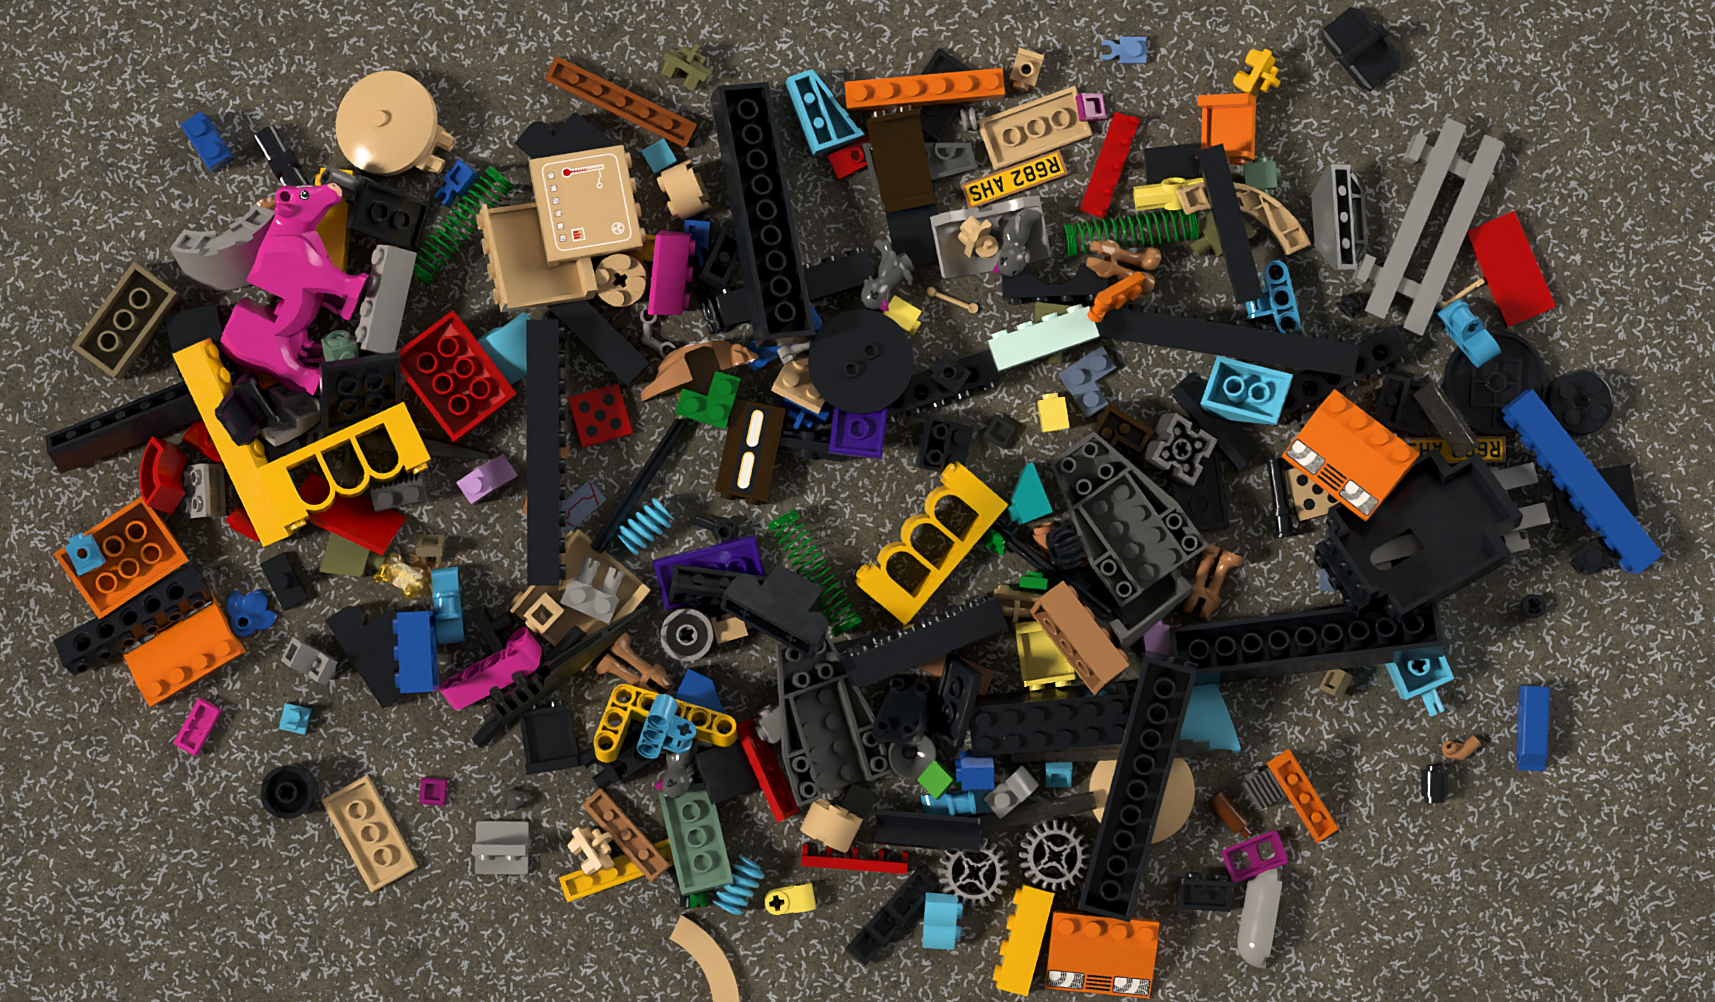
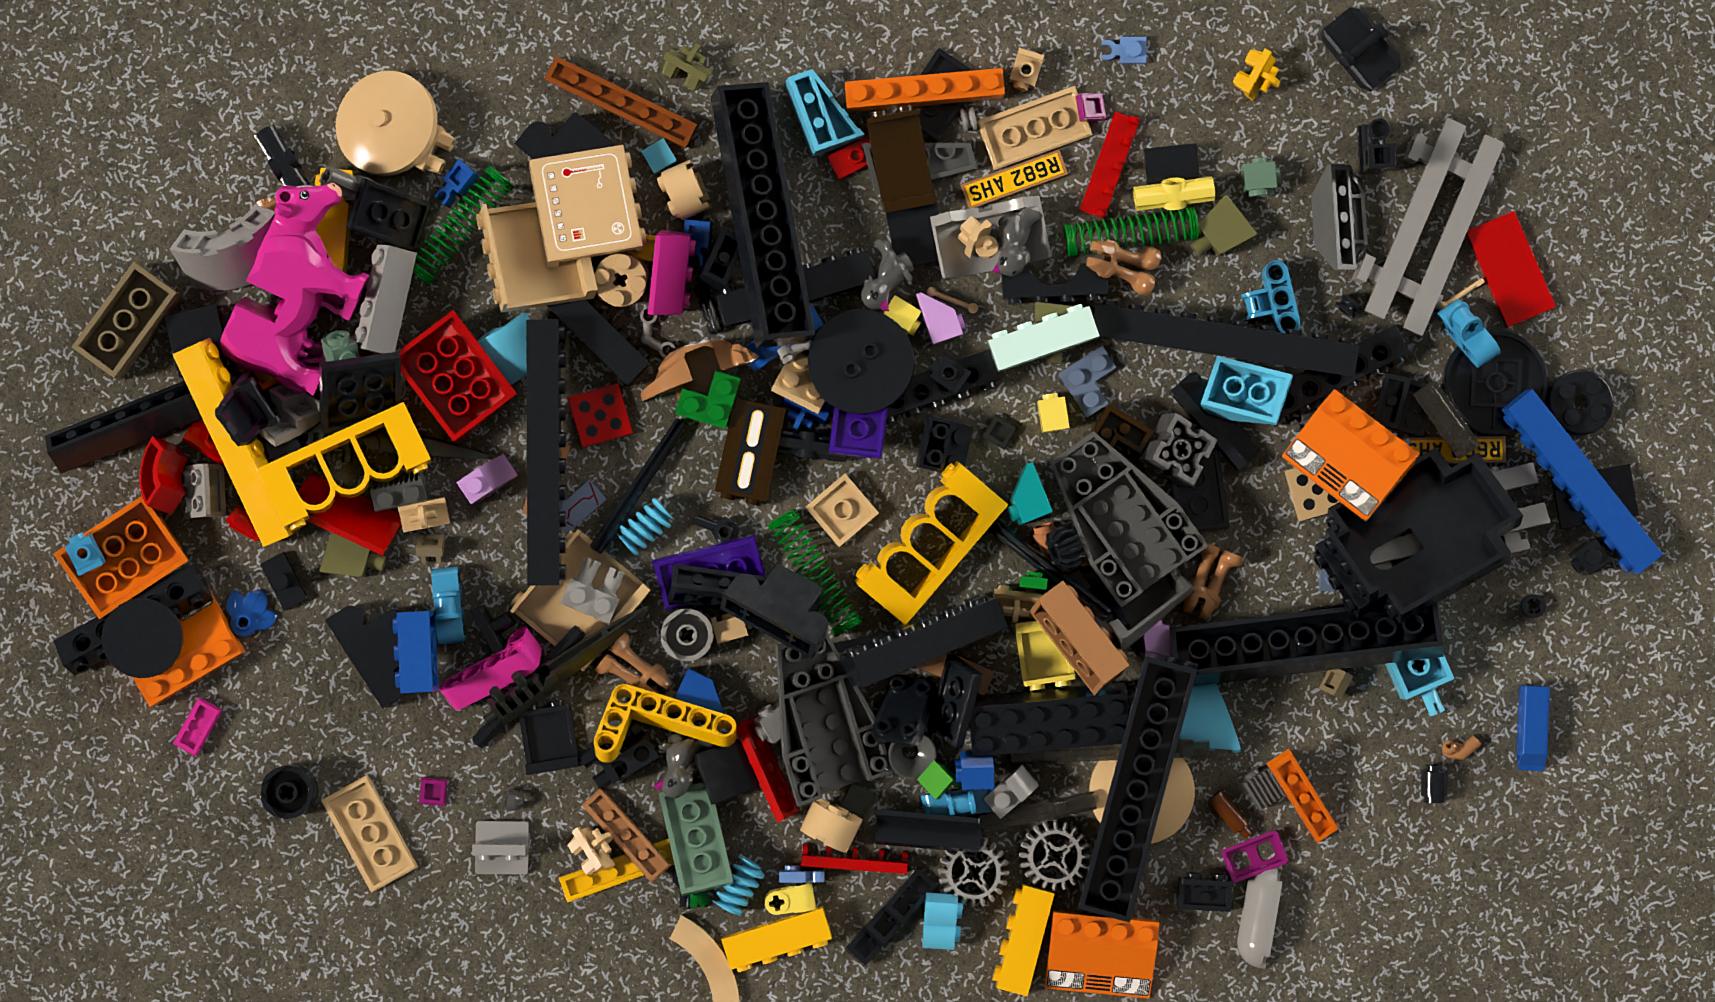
(142, 637): none -> black tile
(207, 141): blue brick -> none
(295, 718): medium azure tile -> none
(310, 661): light grey brick -> none
(401, 576): clear yellow piece -> none
(424, 514): none -> tan hips
(548, 603): tan brick -> none
(665, 729): dark azure piece -> none
(776, 938): none -> yellow brick
(794, 874): none -> medium blue plate
(842, 510): none -> tan plate
(940, 319): none -> lavender slope
(994, 541): green plant -> none
(1058, 775): medium azure tile -> none
(1116, 296): orange plate -> none
(1229, 121): orange panel -> none
(1229, 223): black tile -> none
(1257, 205): tan tile -> none
(1281, 510): black pin -> none
(1373, 153): none -> black hips

